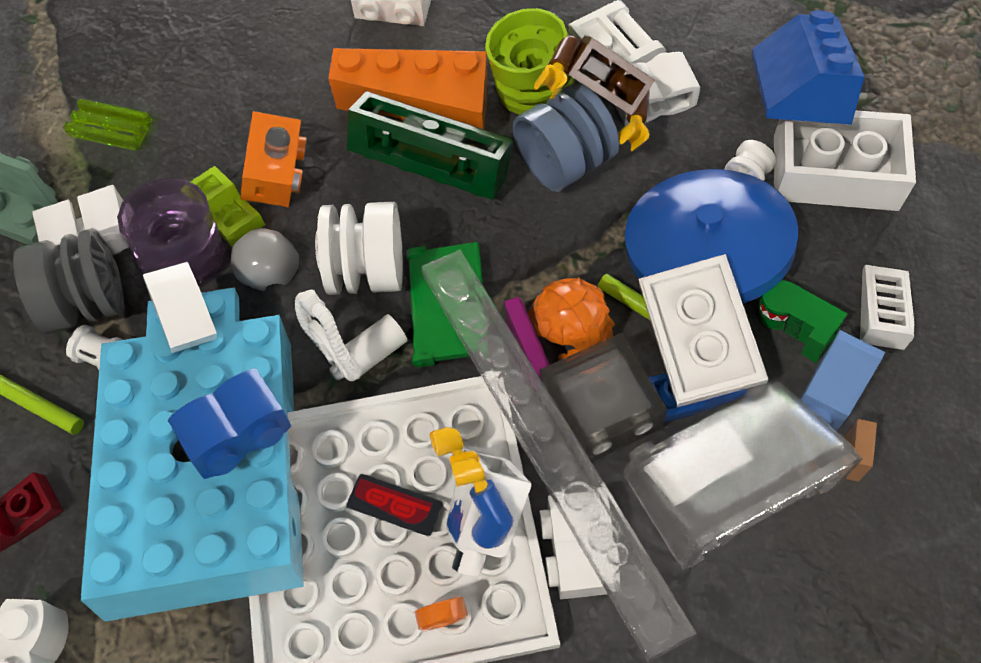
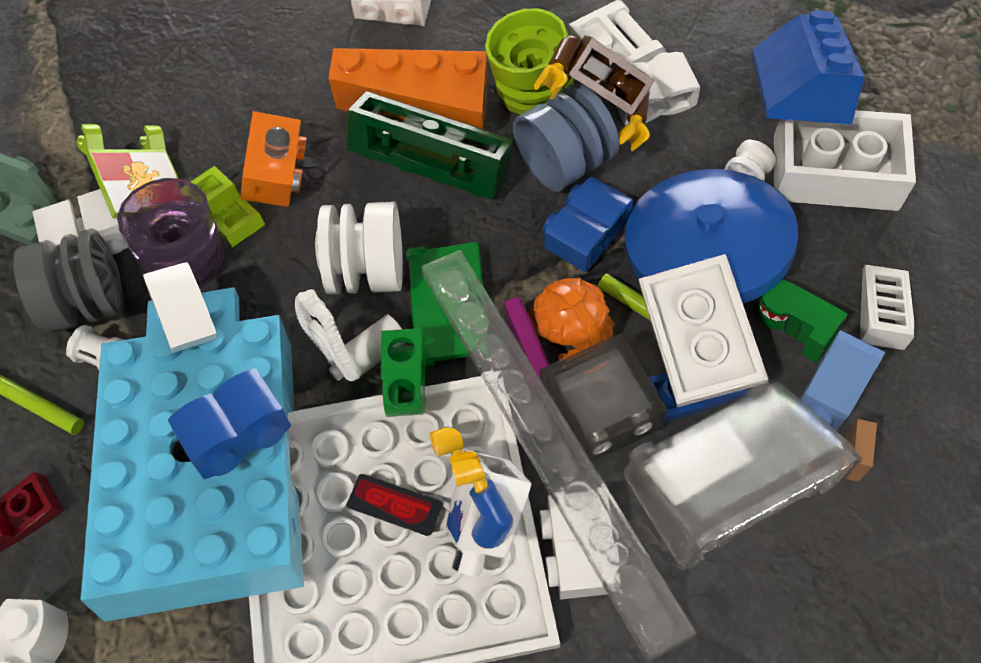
(111, 119): clear neon green tile -> none
(125, 169): none -> flag
(264, 259): light grey hair -> none
(403, 372): none -> green leg
(441, 614): orange tile -> none
(587, 223): none -> blue brick

